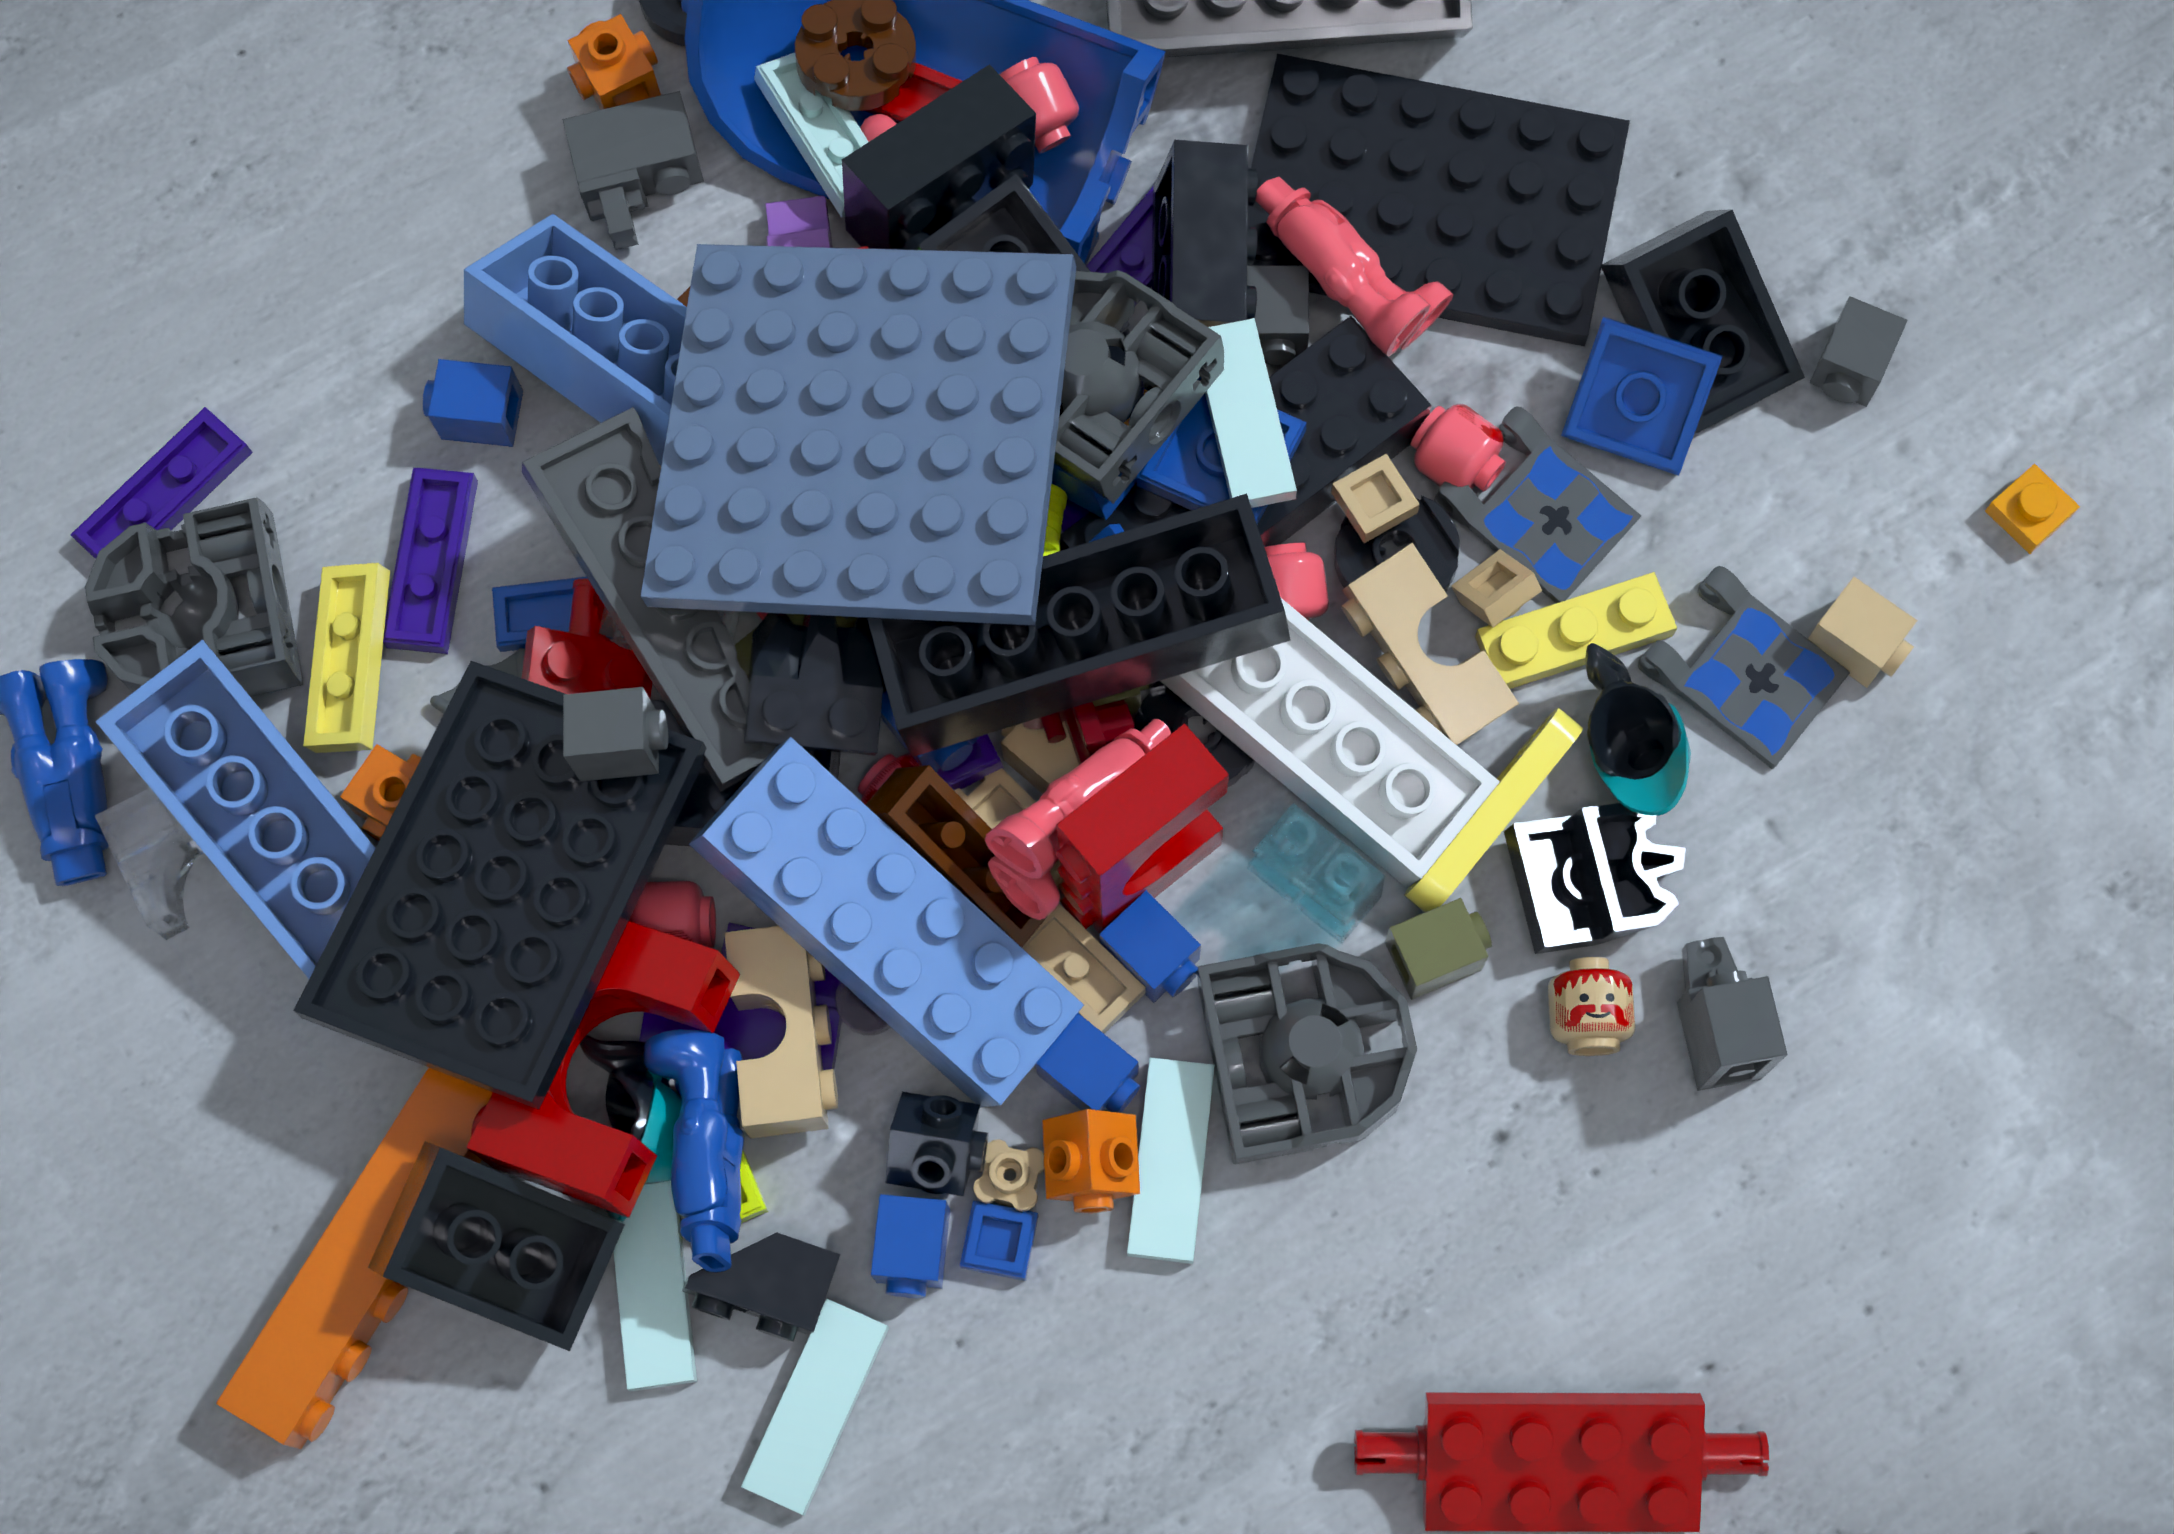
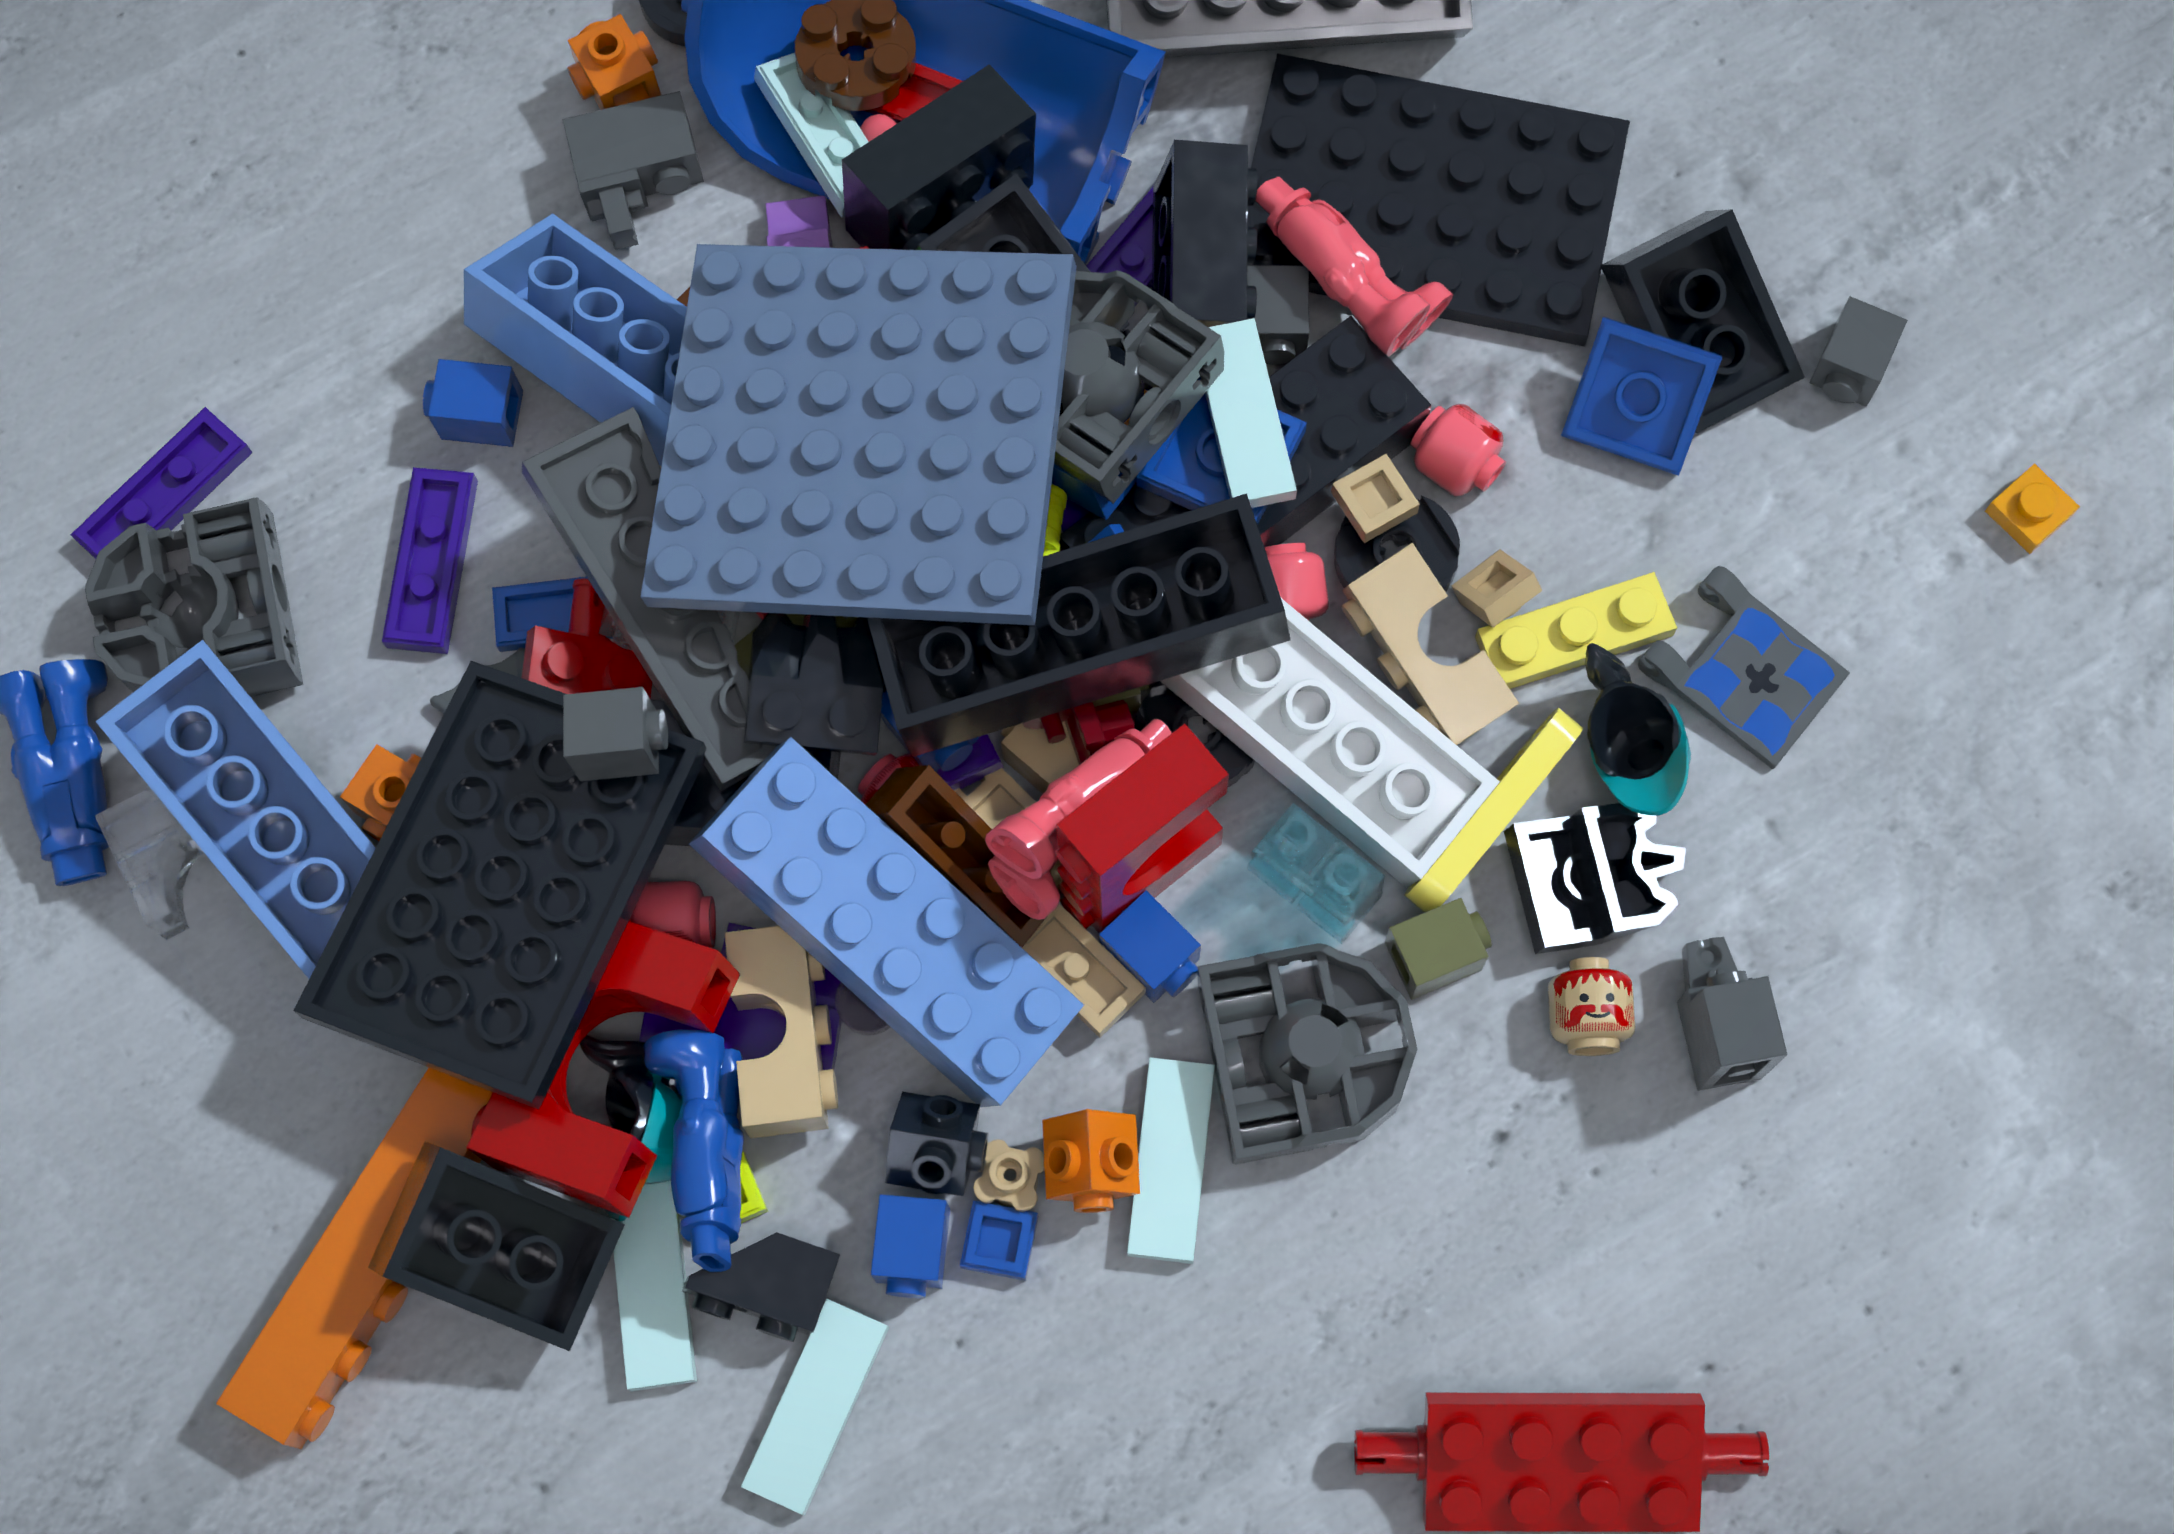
(347, 658): light yellow plate -> none
(1048, 95): coral head -> none
(1089, 1068): blue brick -> none
(1546, 513): dark grey flag -> none
(1864, 633): tan brick -> none

